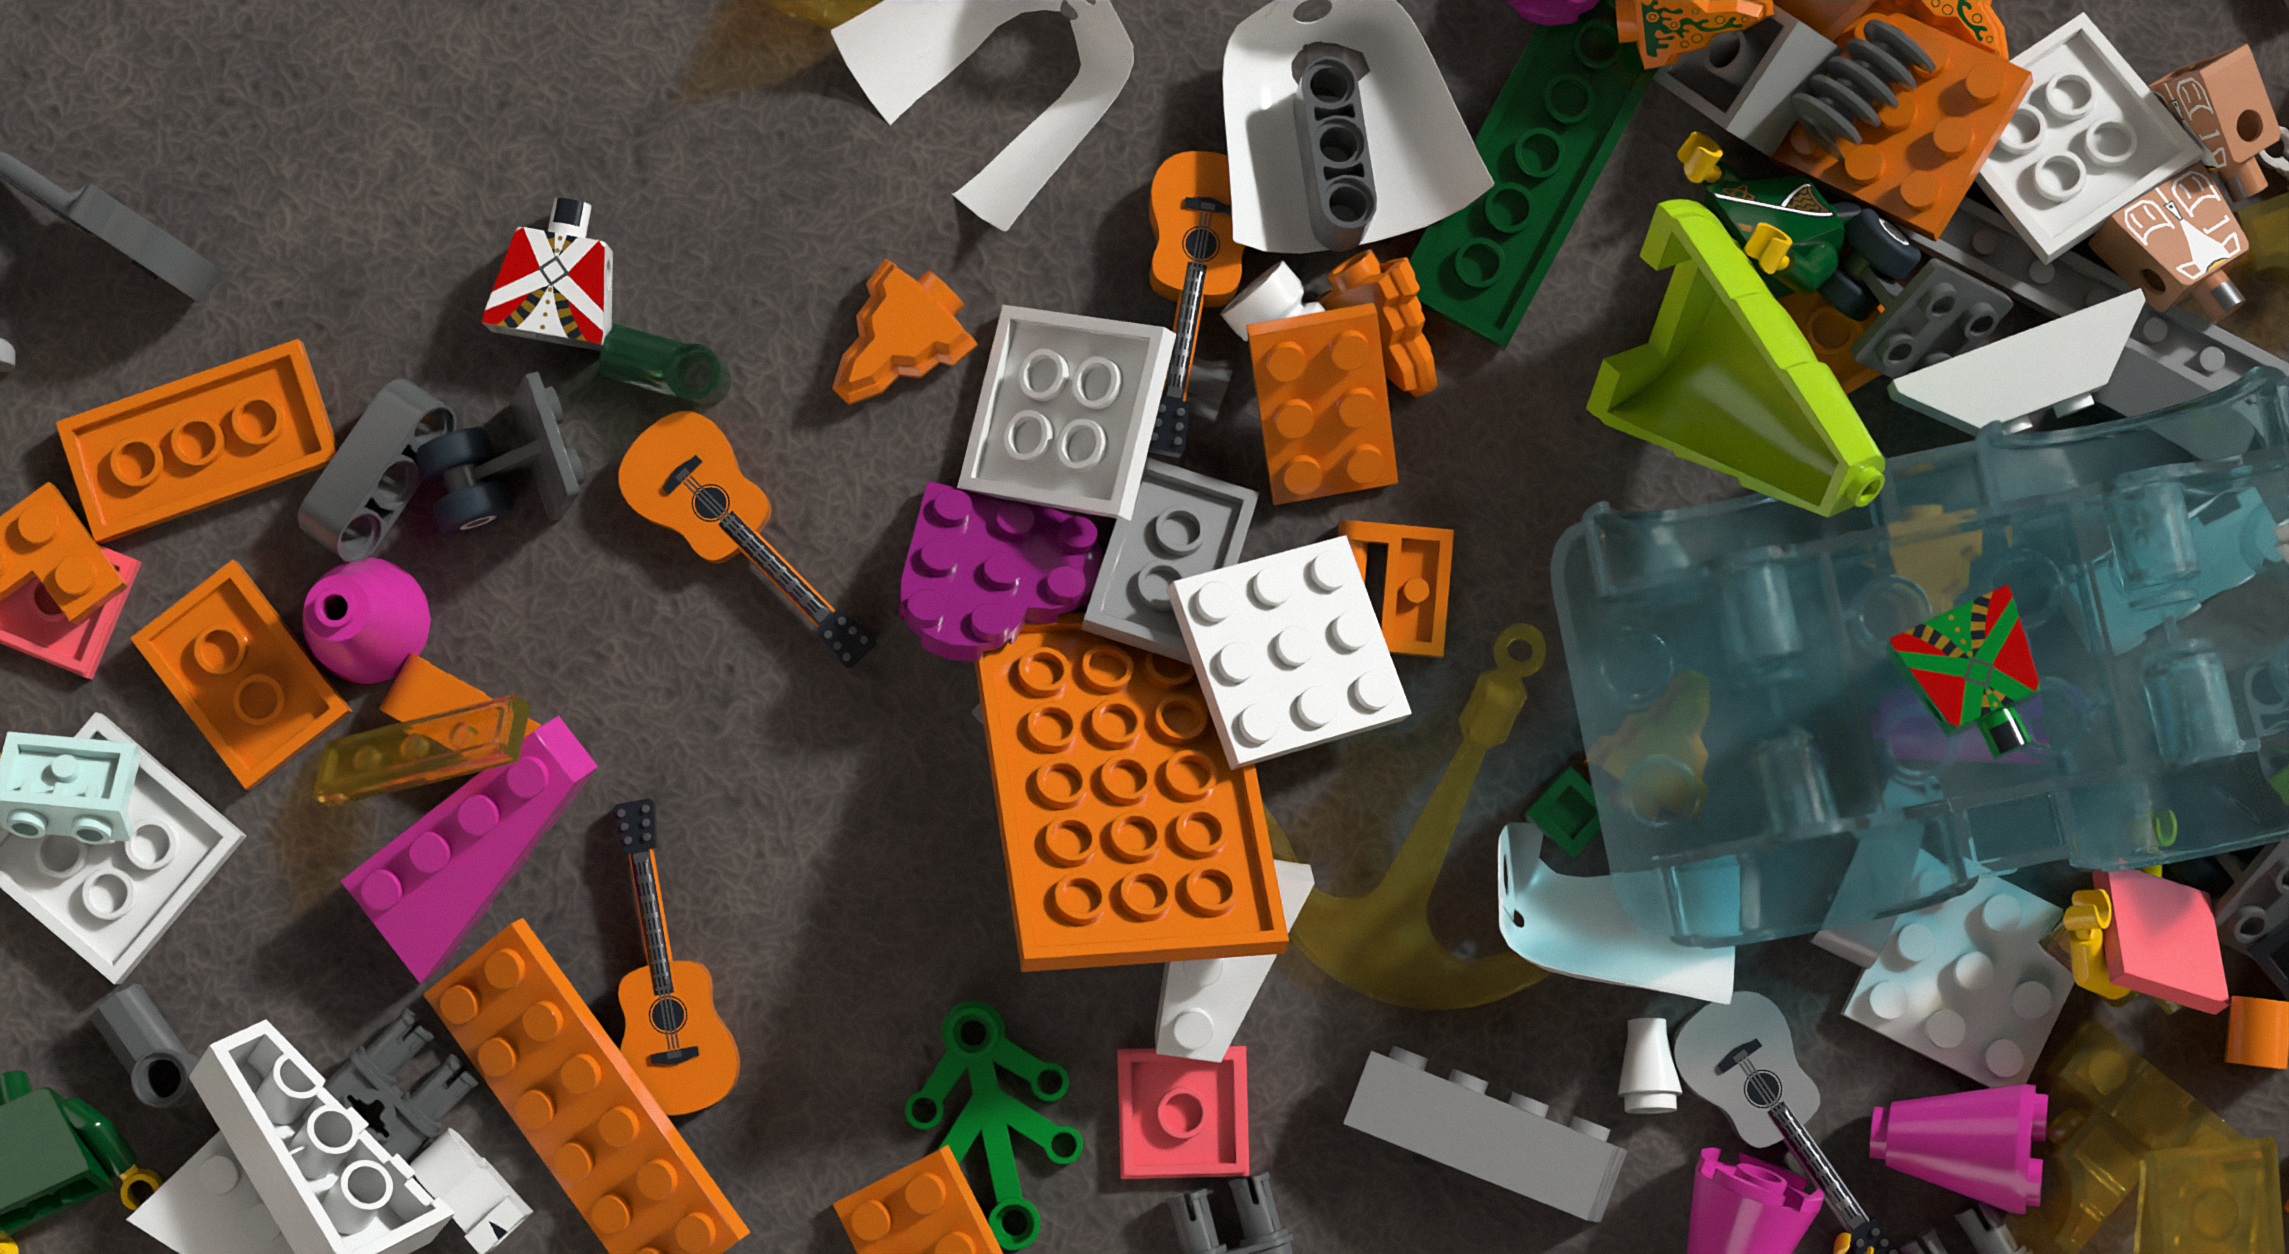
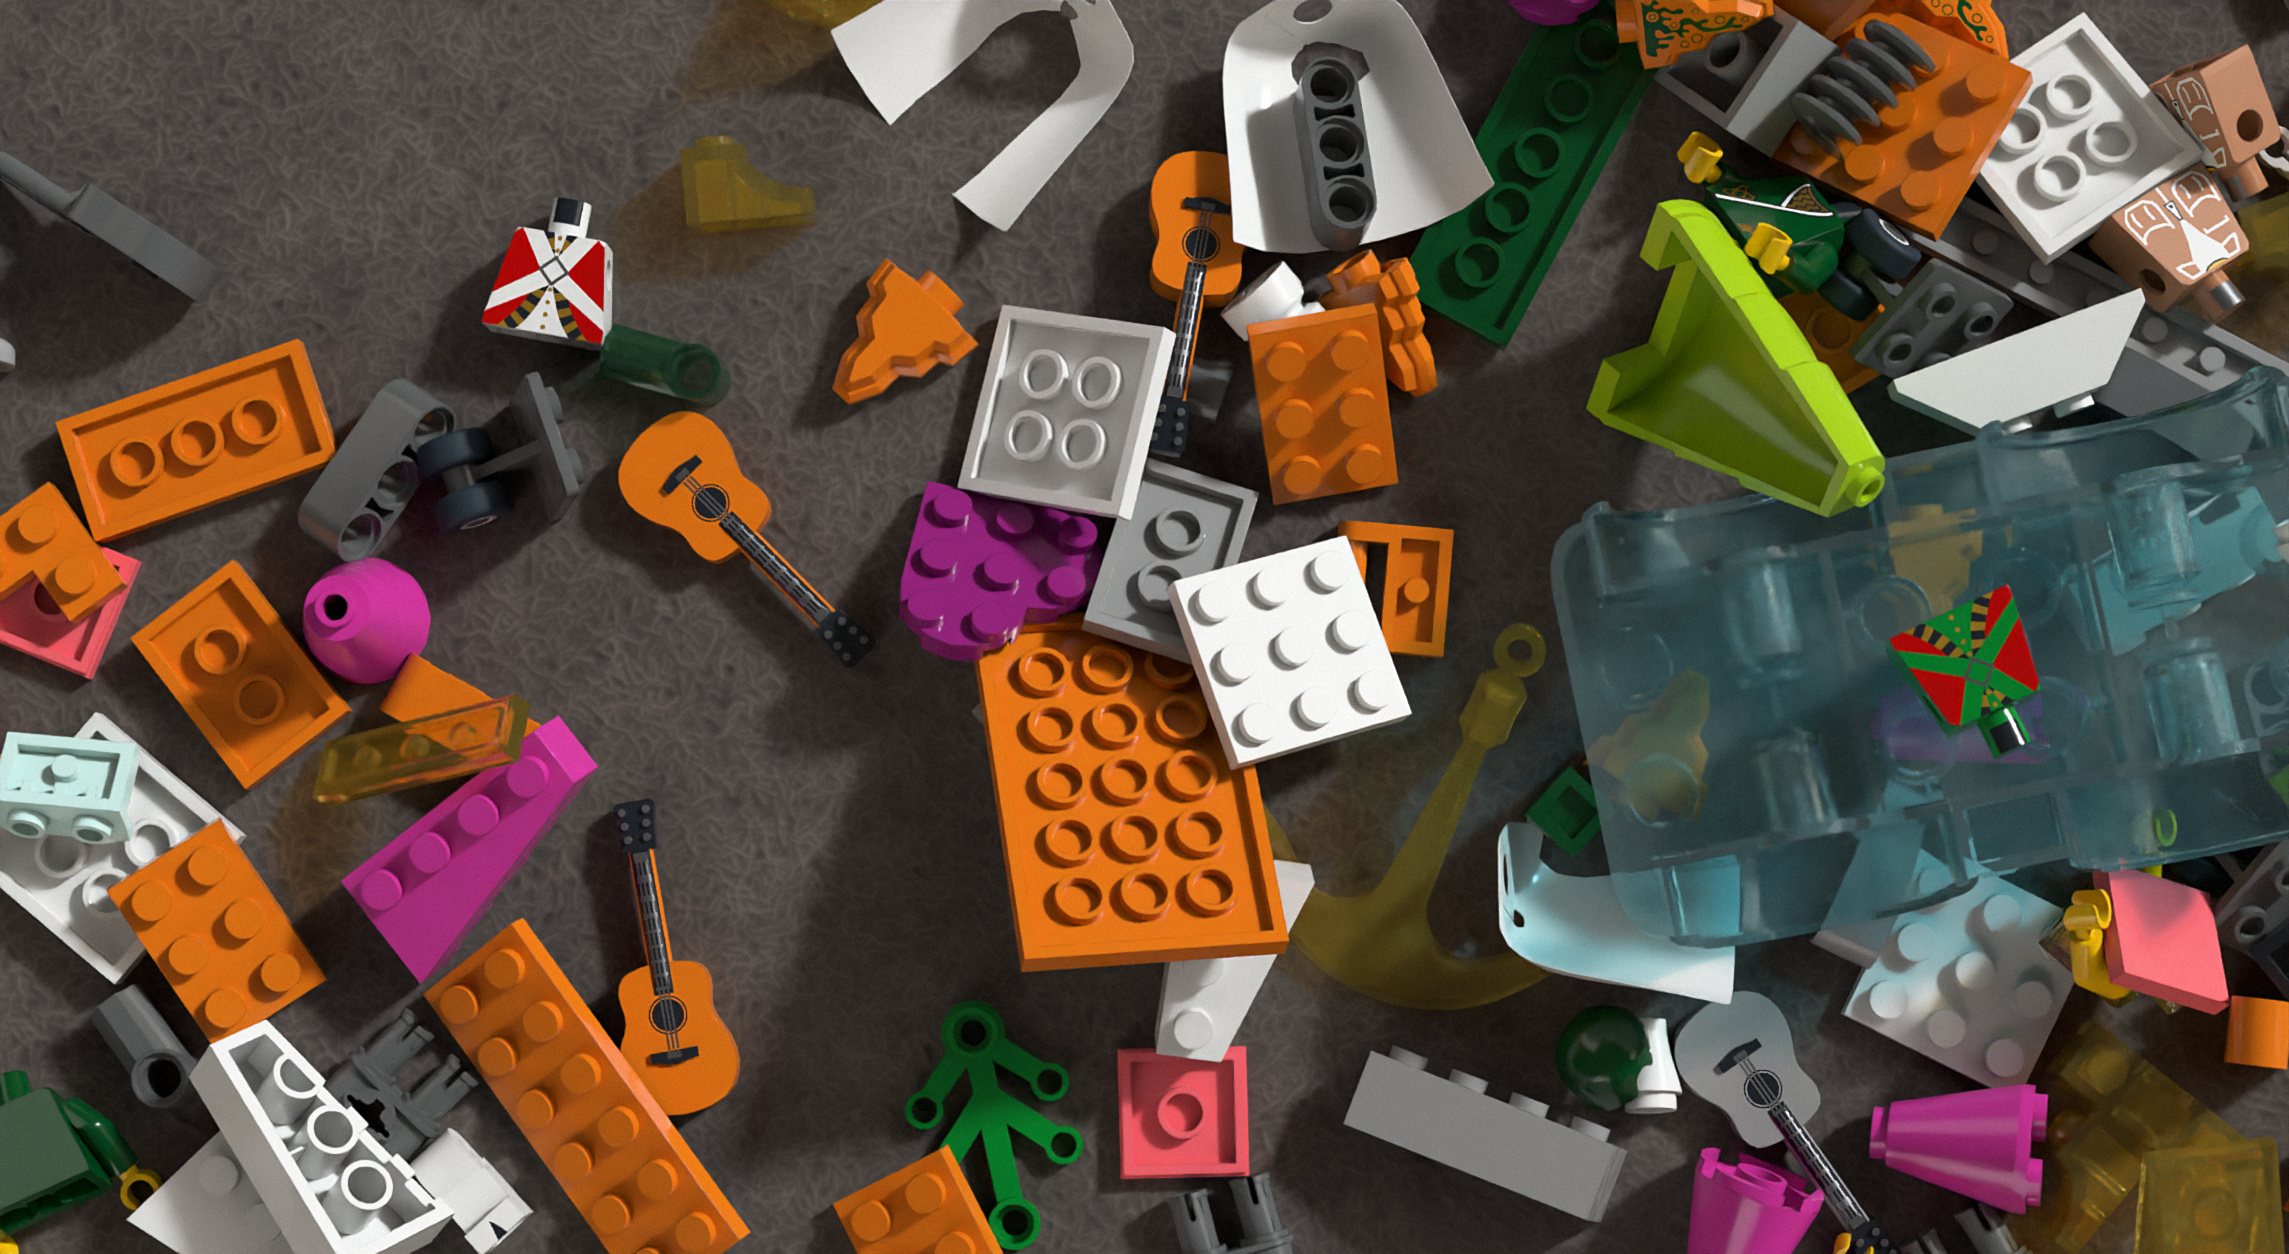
(217, 932): none -> orange plate
(731, 195): none -> clear yellow arch
(1603, 1056): none -> dark green hair

